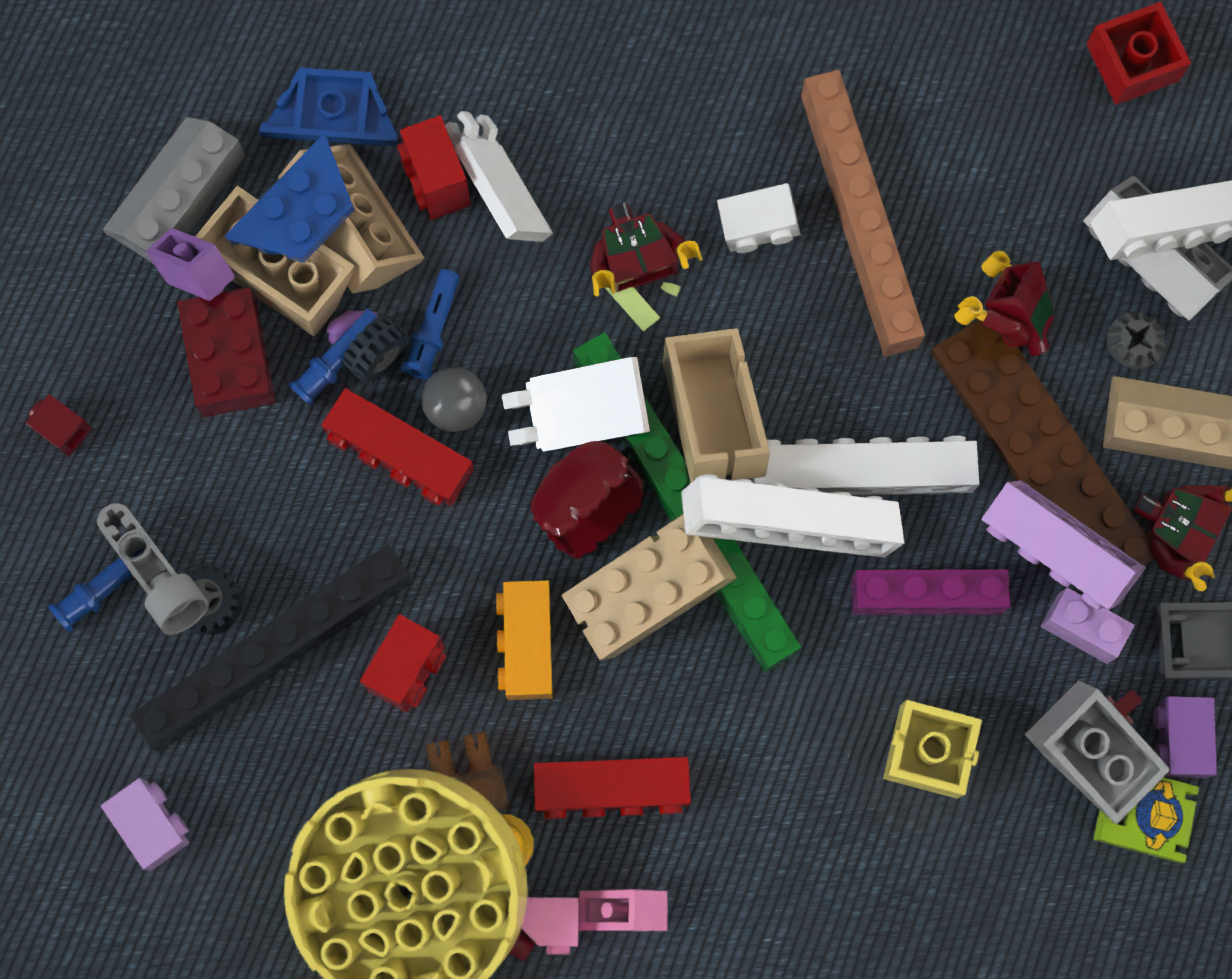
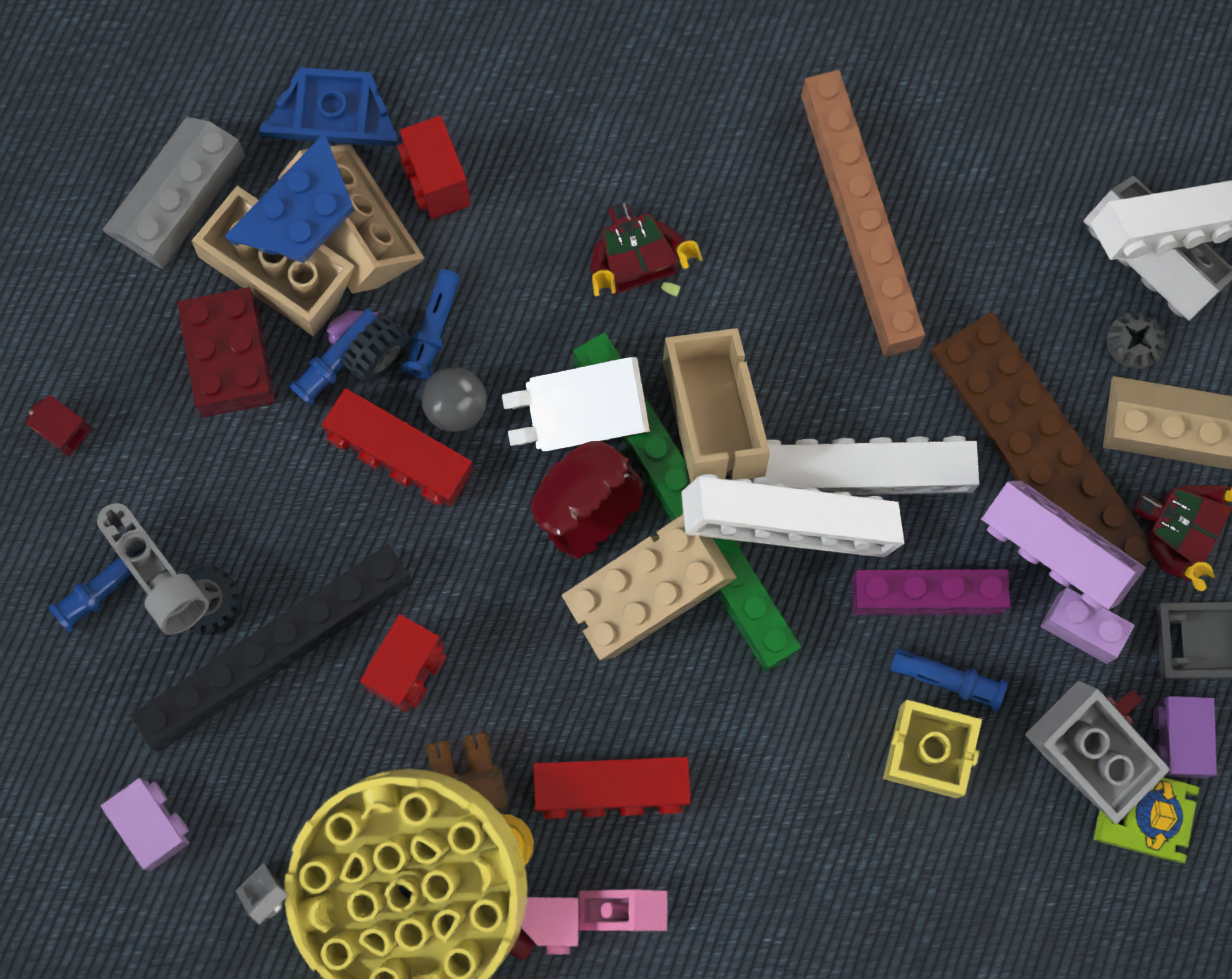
(190, 264): medium lavender brick -> none
(262, 894): none -> light grey piece
(497, 179): white tile -> none
(525, 640): light orange brick -> none
(636, 307): yellowish green window -> none
(759, 218): white brick -> none
(965, 683): none -> blue pin
(1016, 306): dark red torso -> none
(1138, 53): red brick -> none

